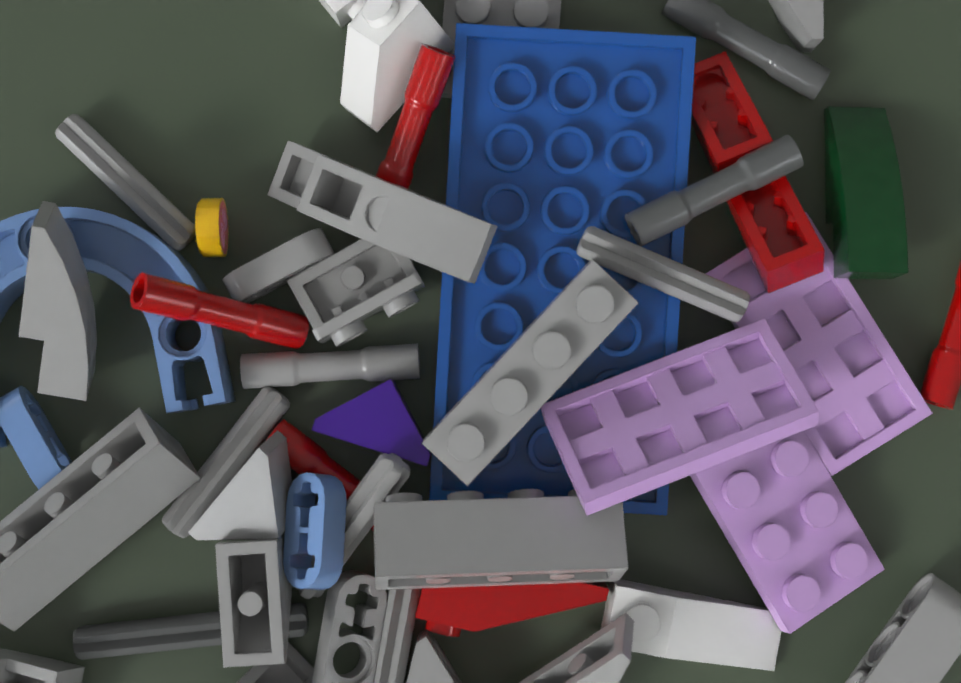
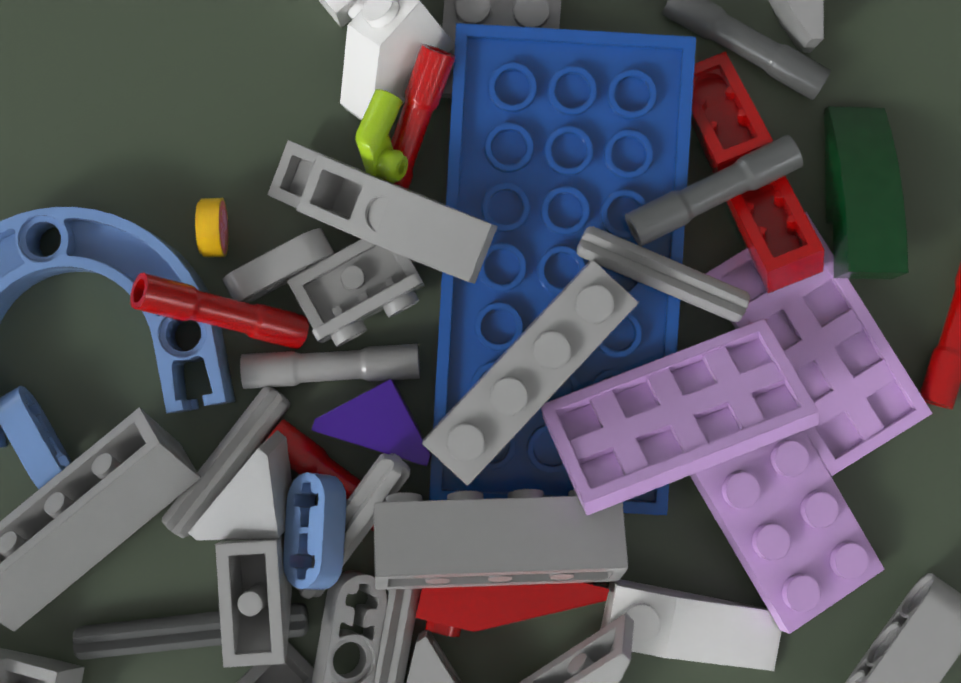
(59, 307): light grey slope -> none
(126, 181): light grey axle -> none
(374, 139): none -> lime arm

